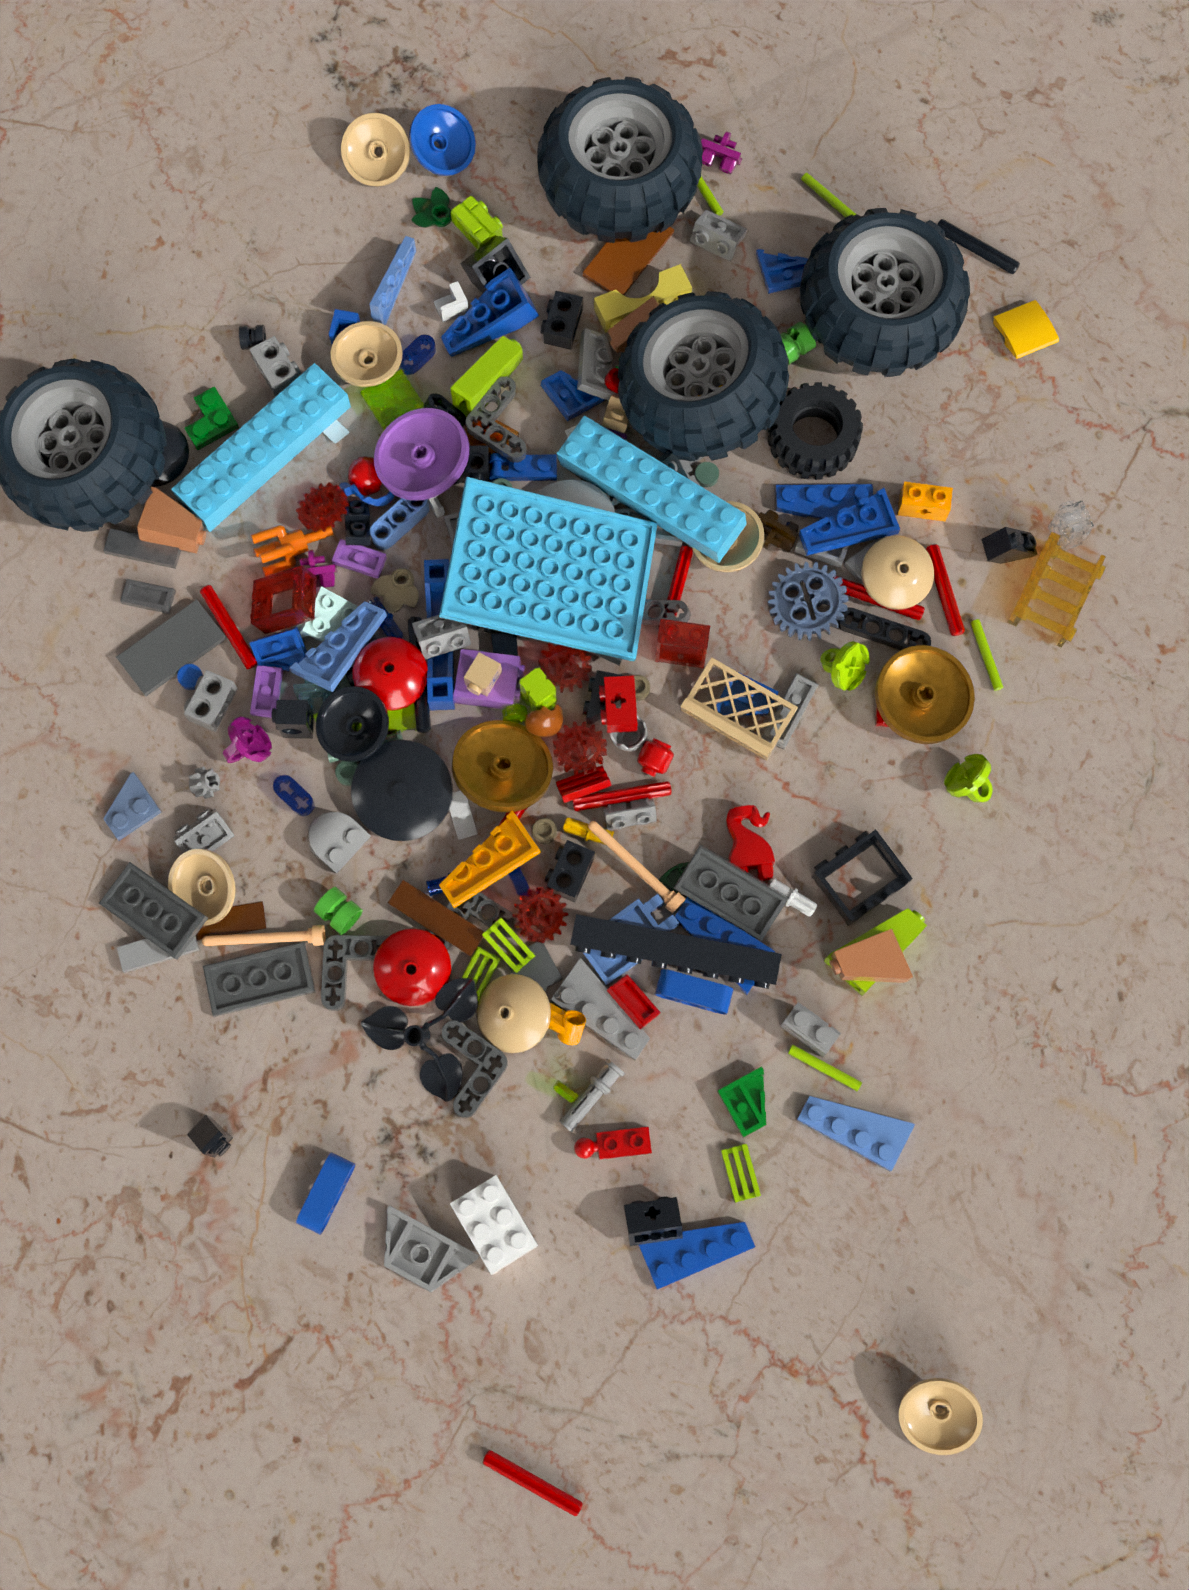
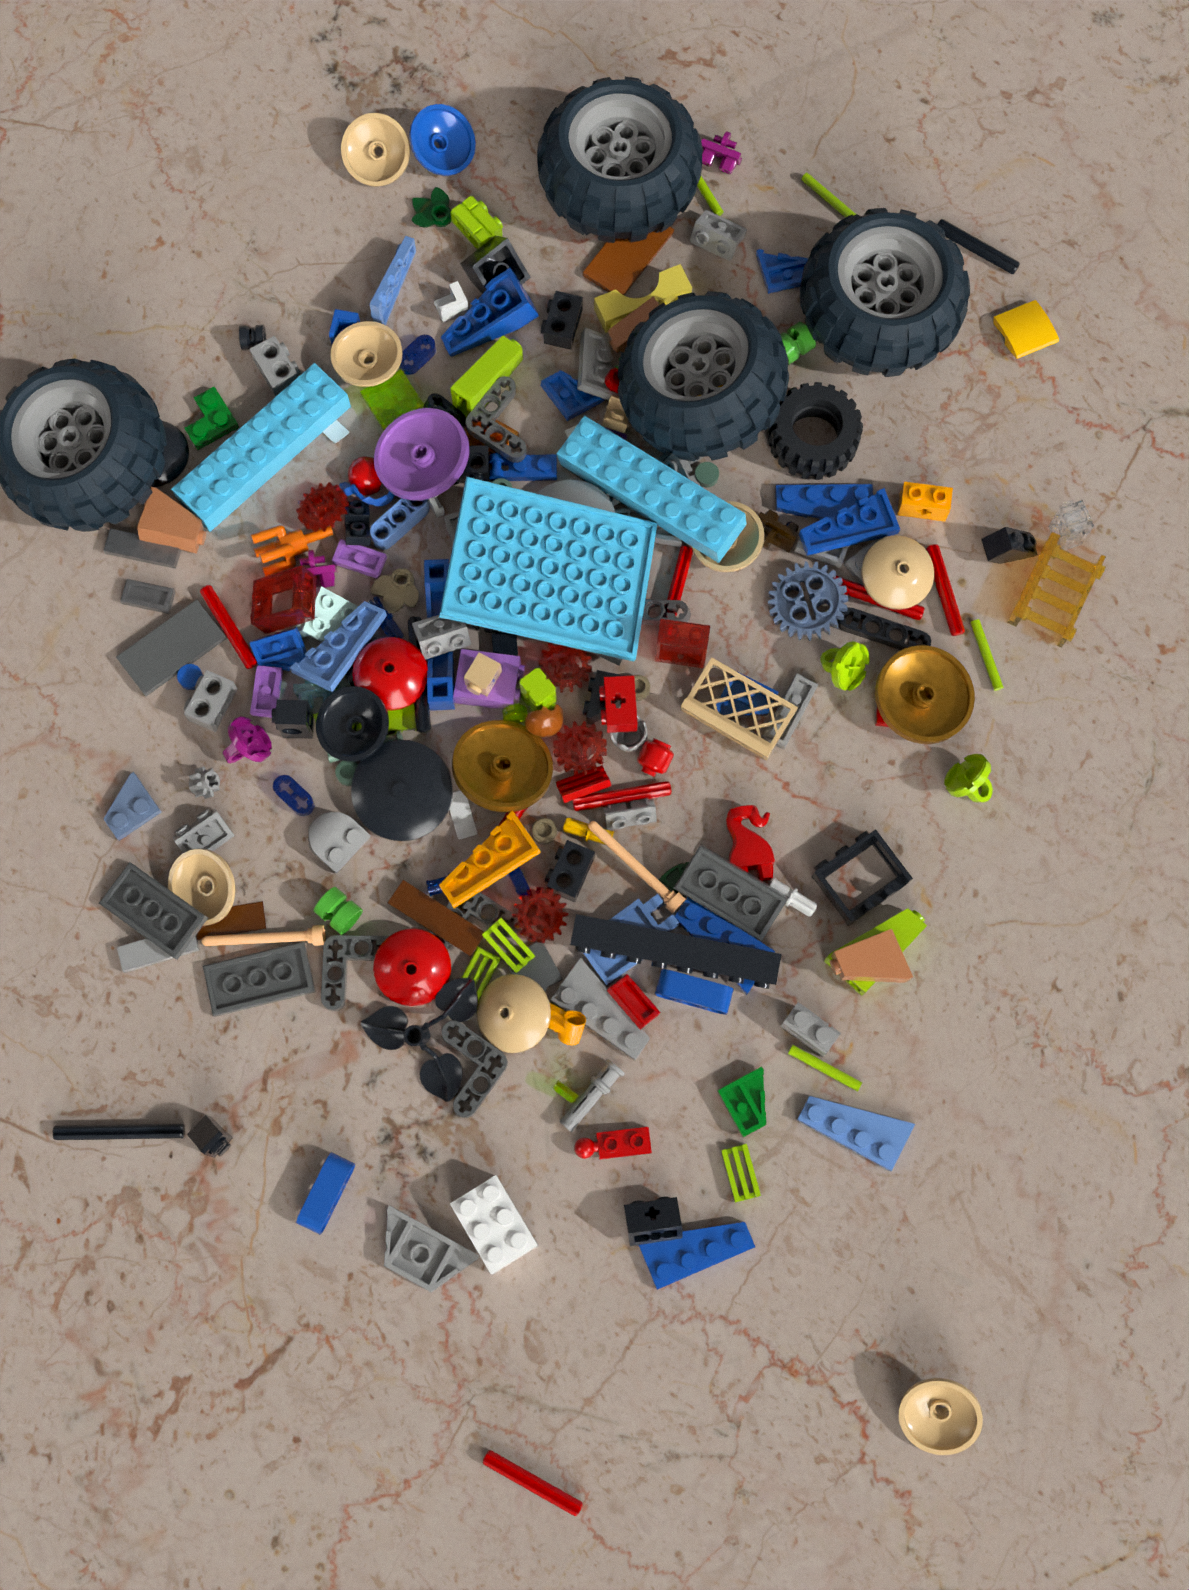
(121, 1131): none -> black axle

